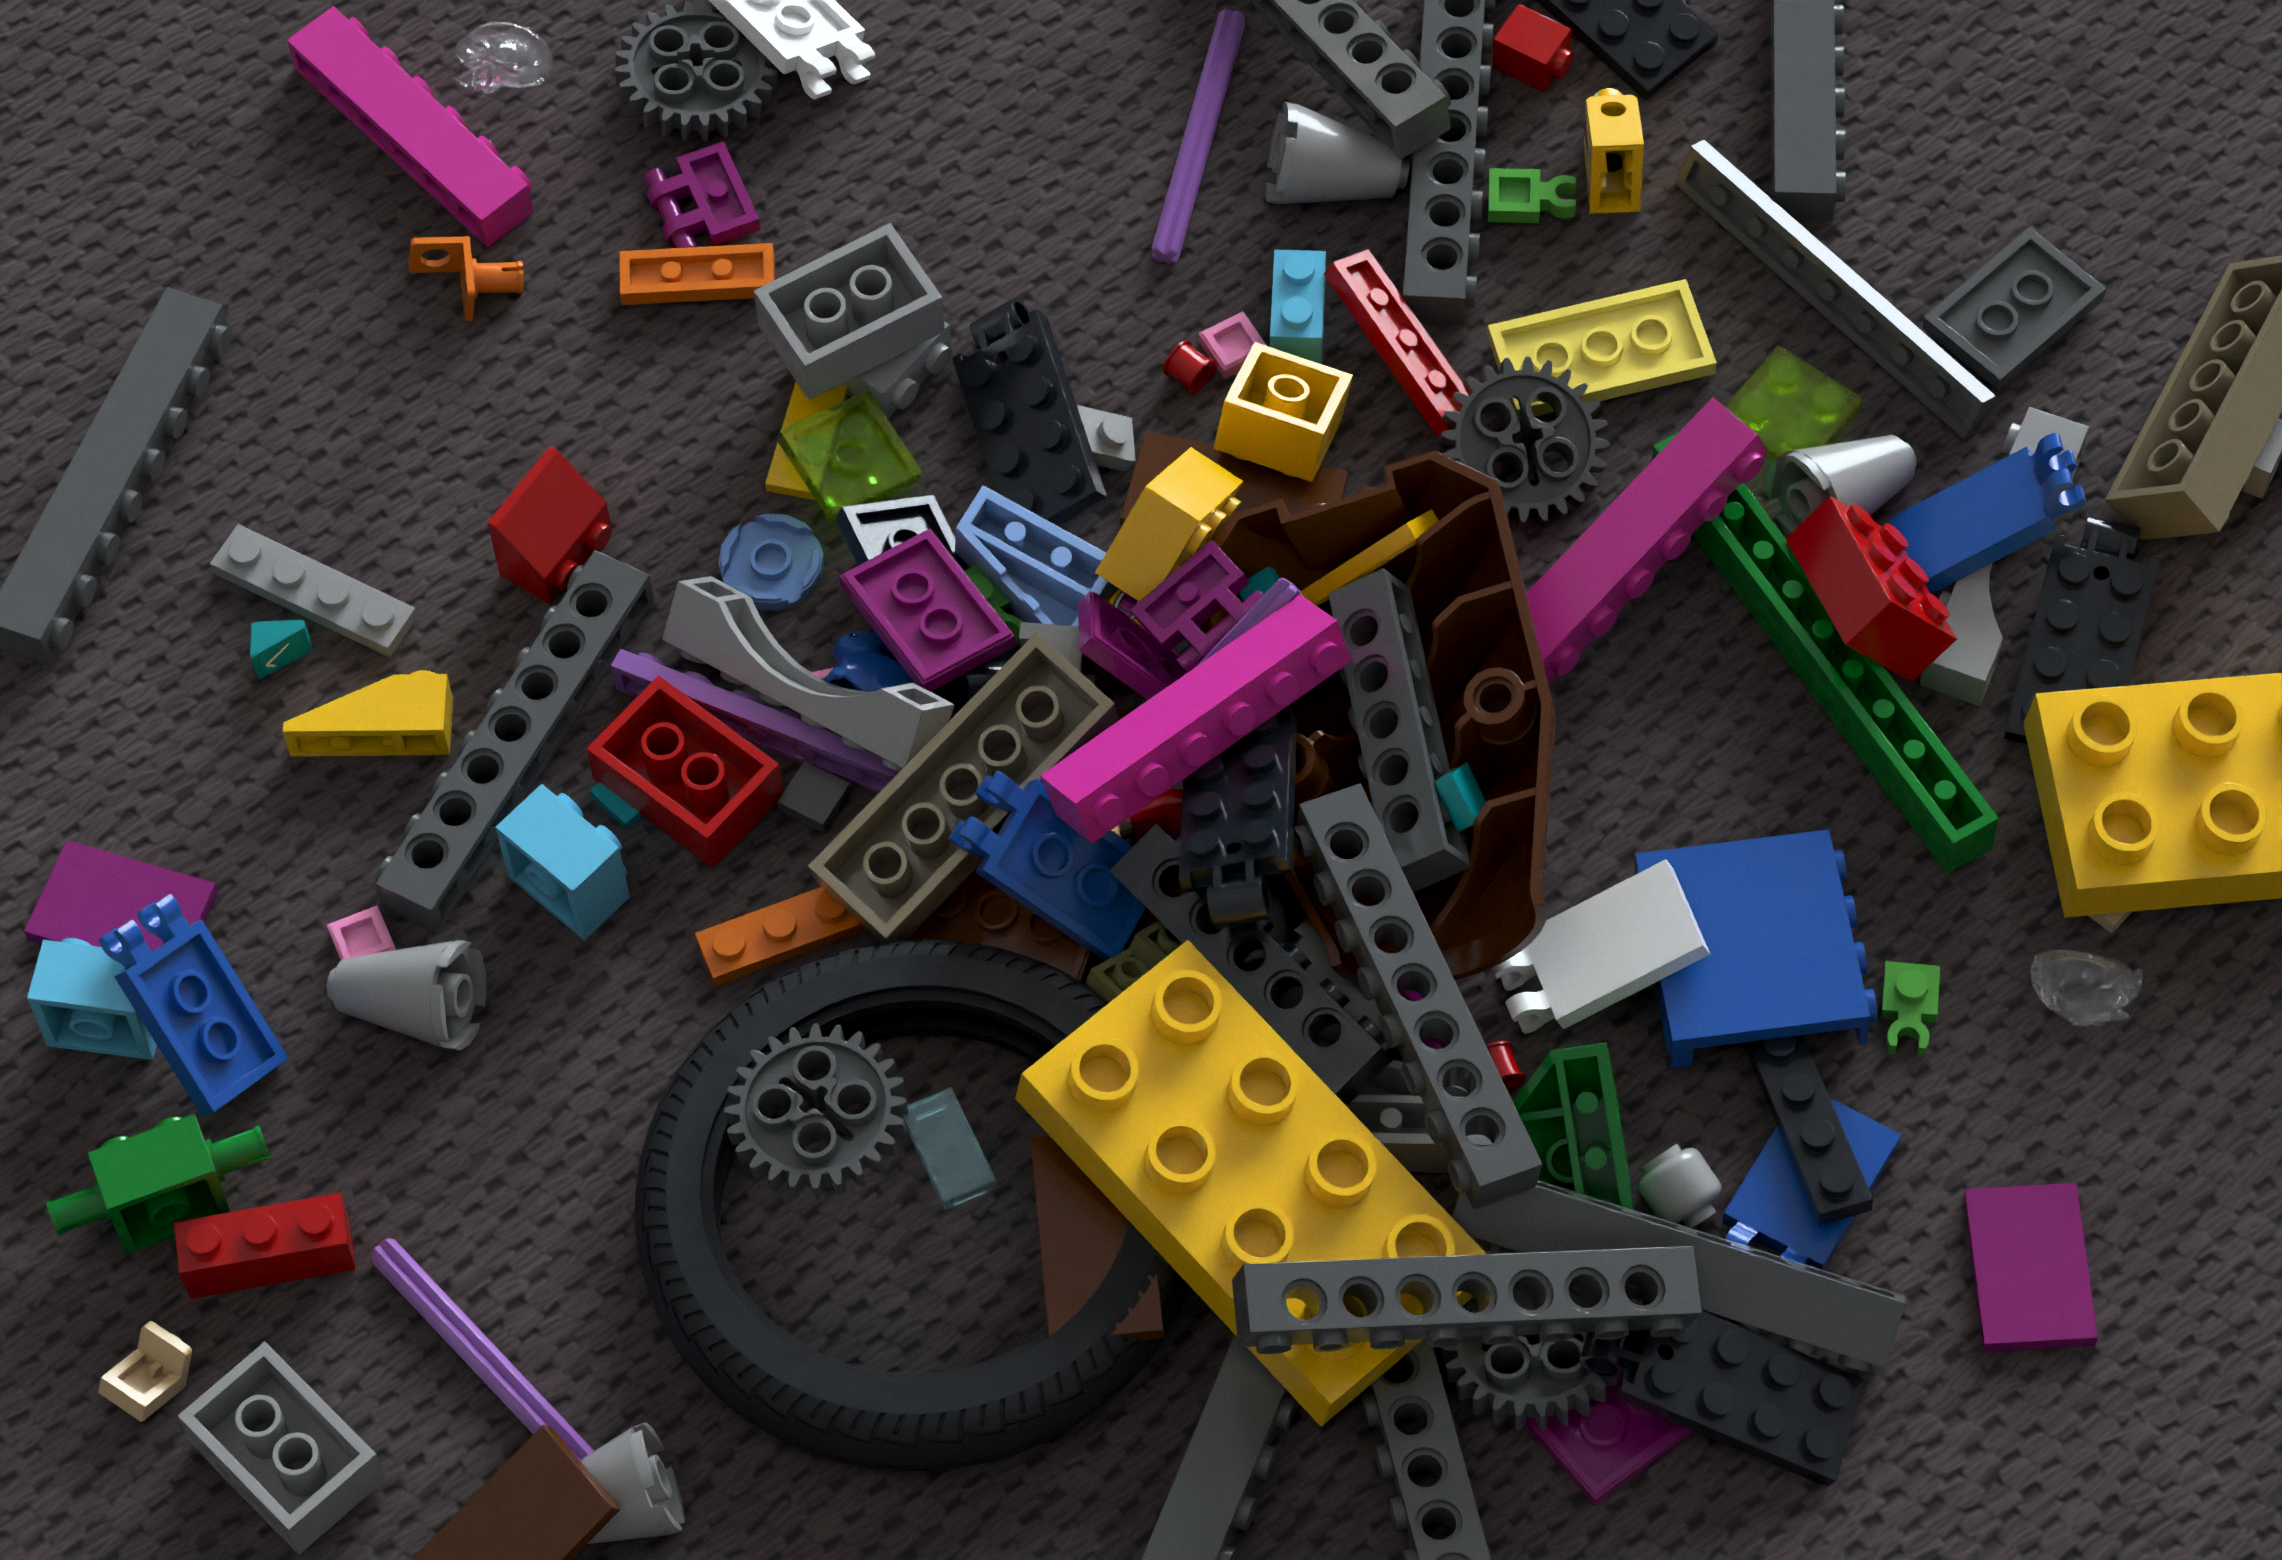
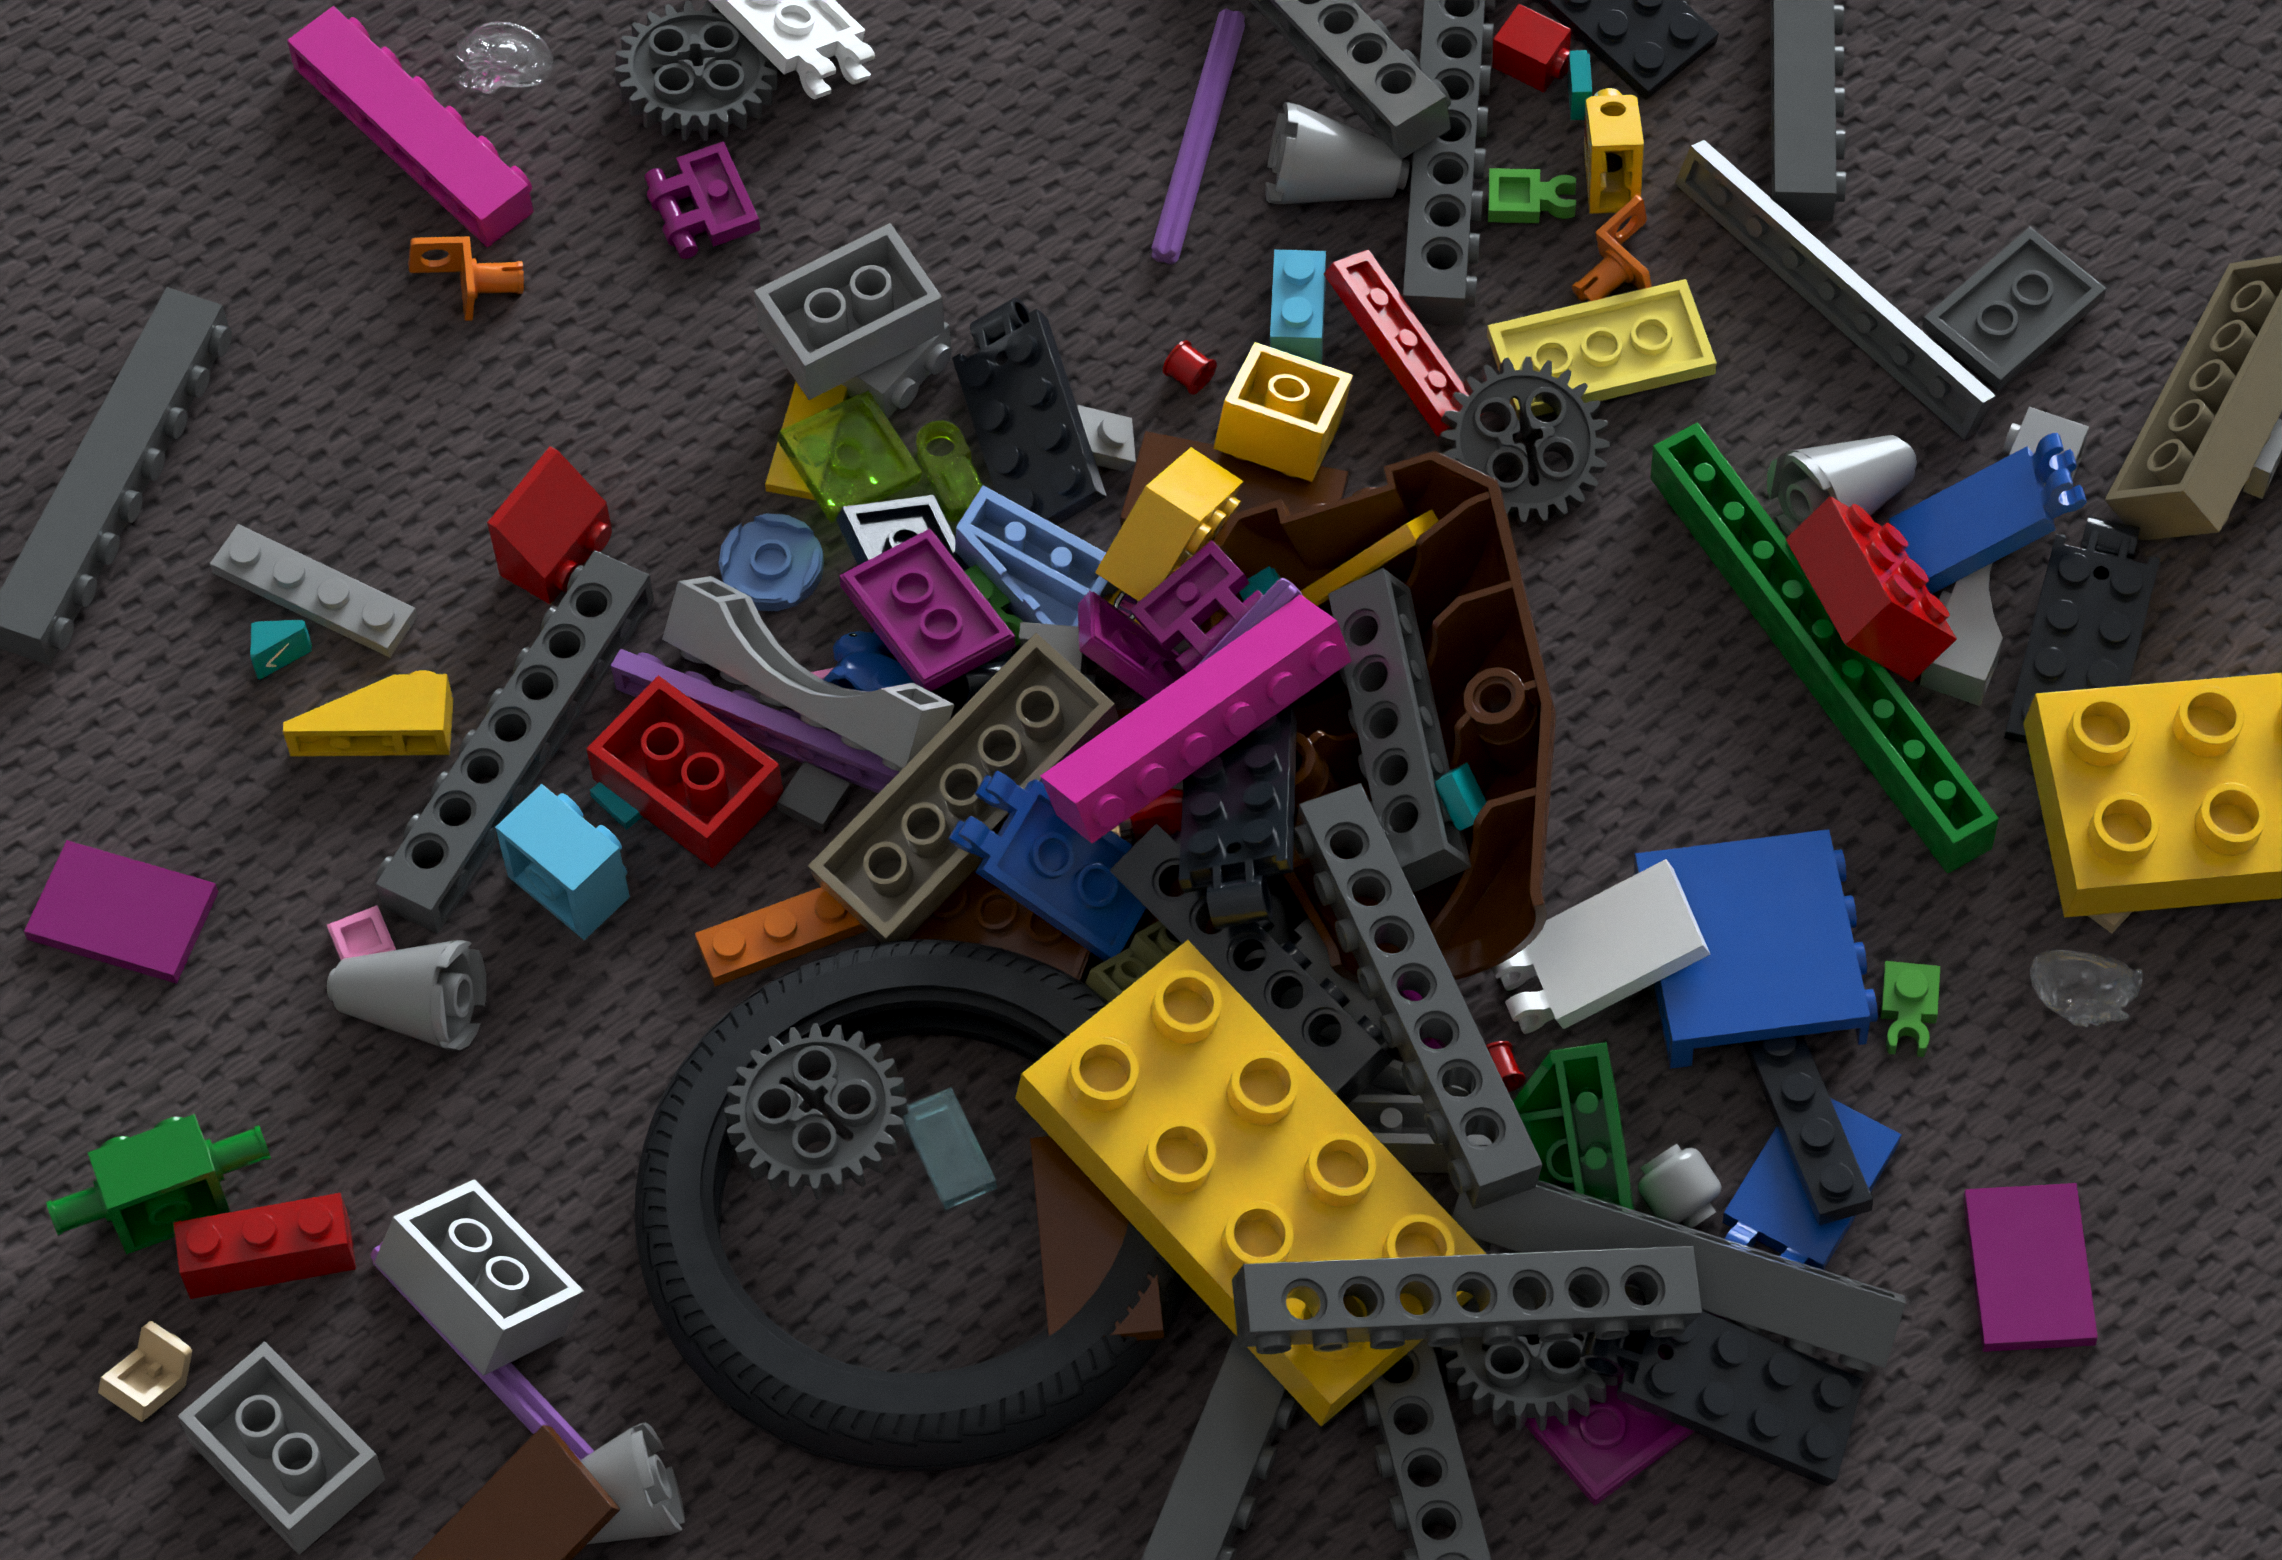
(83, 1004): medium azure brick -> none
(193, 1005): blue tile -> none
(478, 1276): none -> light grey brick
(695, 273): orange plate -> none
(952, 474): none -> clear neon green piece
(1230, 343): bright pink tile -> none
(1579, 83): none -> teal tile
(1617, 262): none -> orange bracket
(1640, 533): dark pink brick -> none
(1793, 404): clear neon green plate -> none

